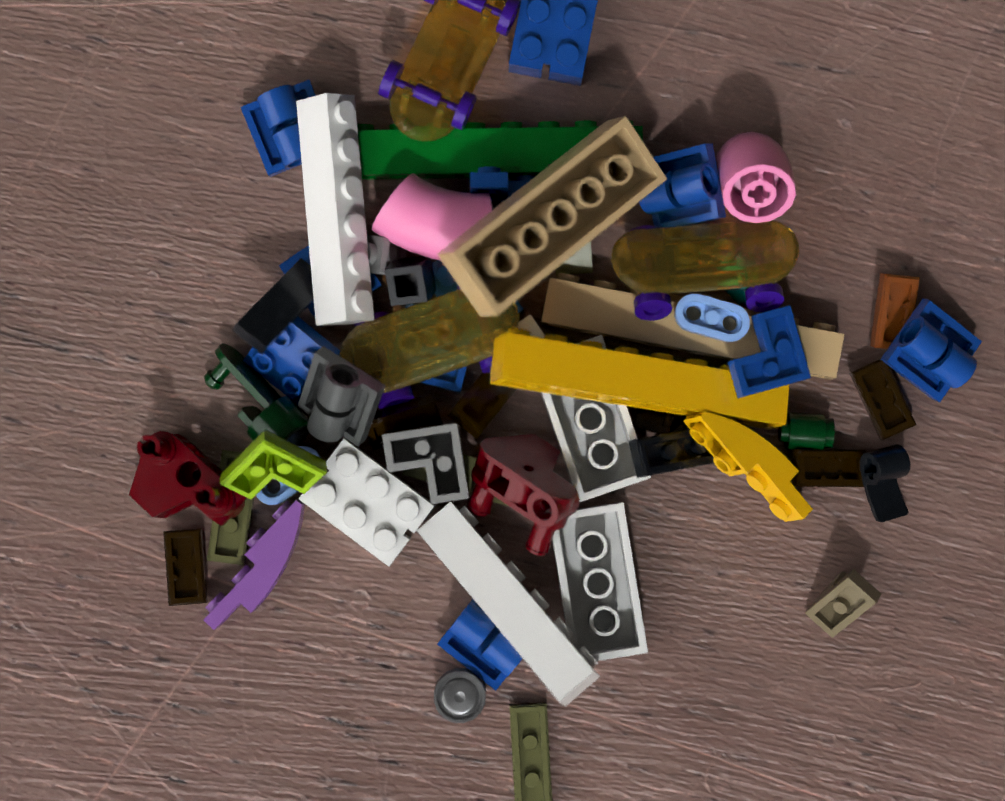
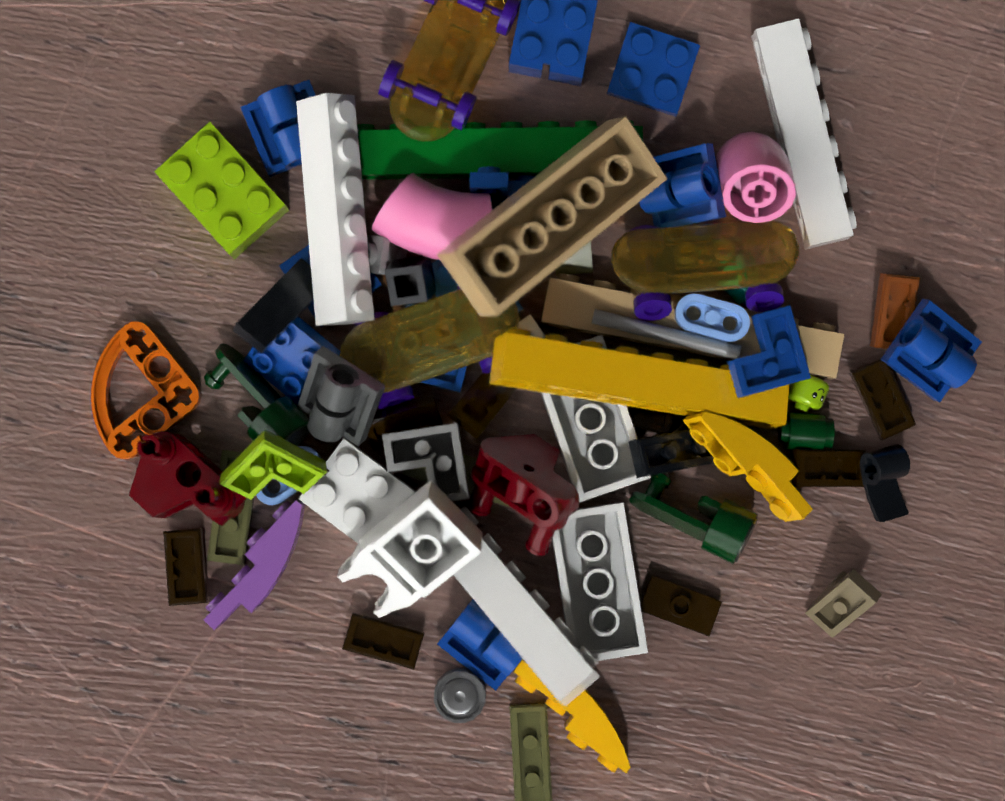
(165, 387): none -> orange beam
(221, 190): none -> lime brick
(383, 641): none -> dark brown plate
(414, 548): none -> white brick
(587, 723): none -> yellow slope
(653, 69): none -> blue plate
(666, 334): none -> light grey bar
(680, 605): none -> dark brown plate
(723, 538): none -> dark green piece
(802, 132): none -> white brick
(808, 393): none -> lime piece

